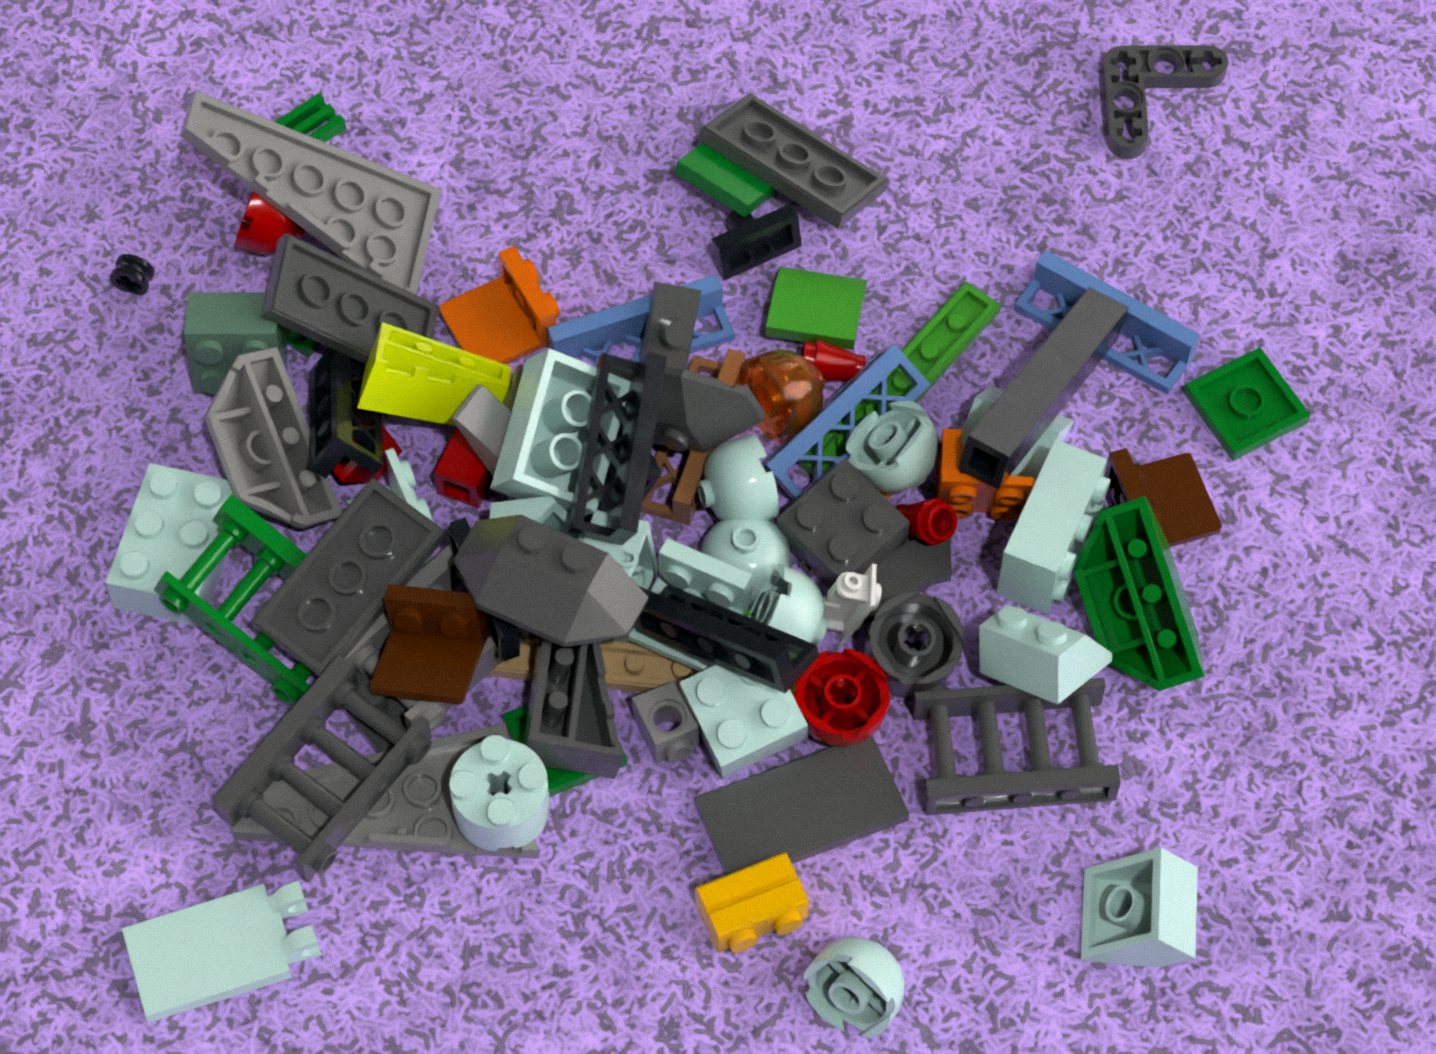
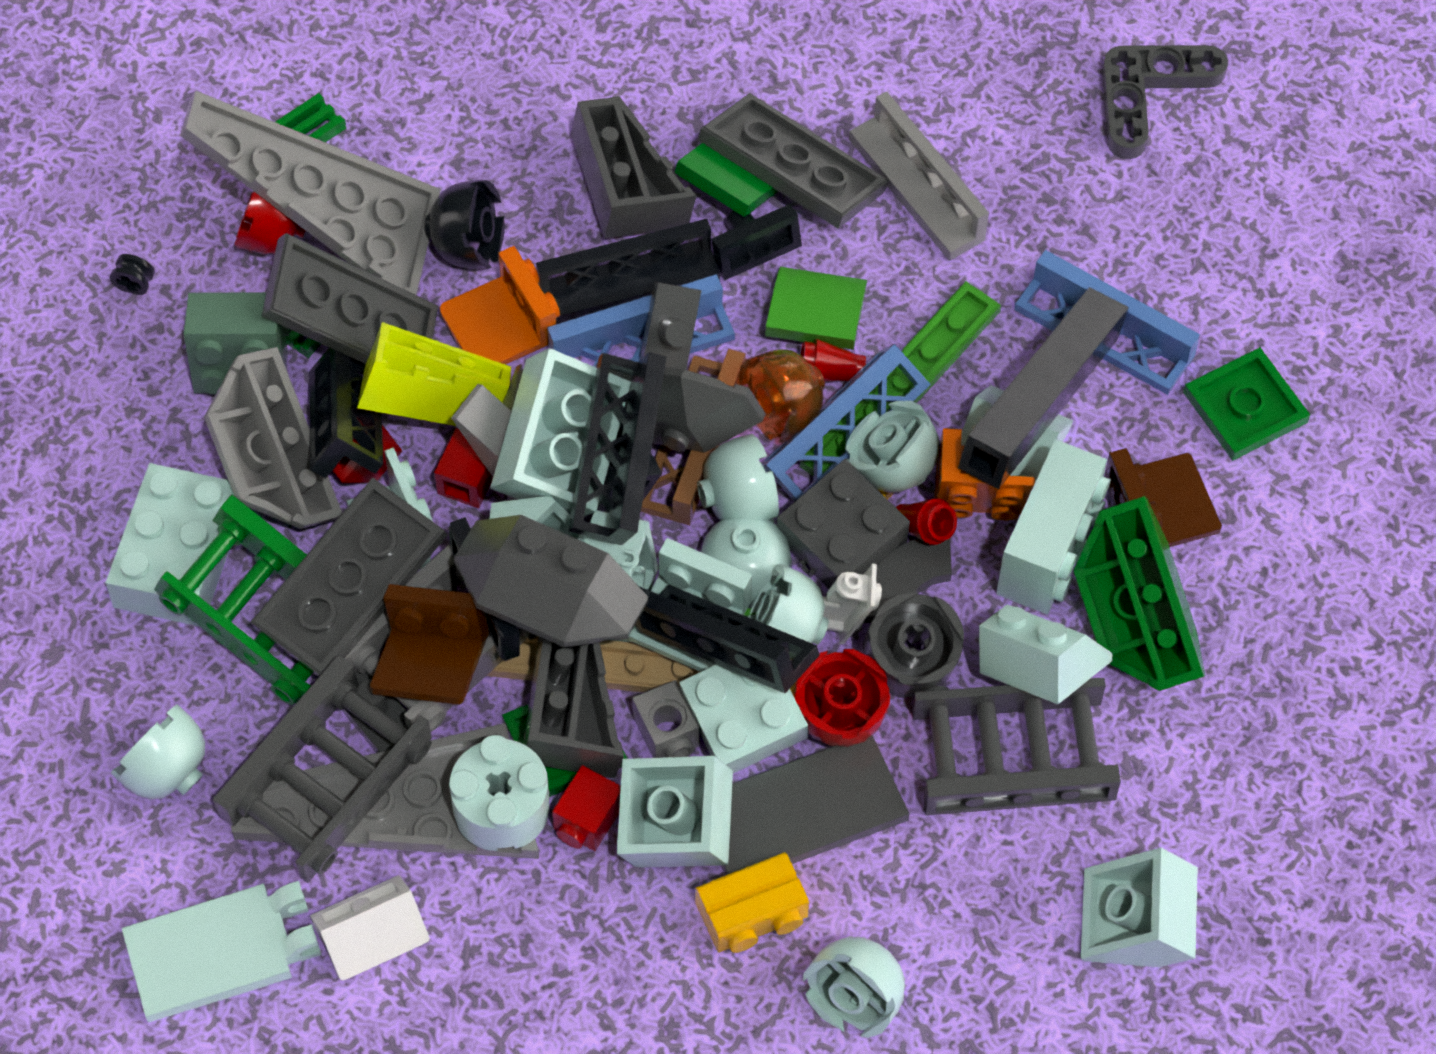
(164, 758): none -> light aqua cylinder
(370, 927): none -> white panel
(467, 216): none -> black cylinder
(586, 809): none -> red brick
(624, 279): none -> black fence
(625, 173): none -> dark grey wedge
(675, 811): none -> light aqua brick
(889, 148): none -> light grey fence

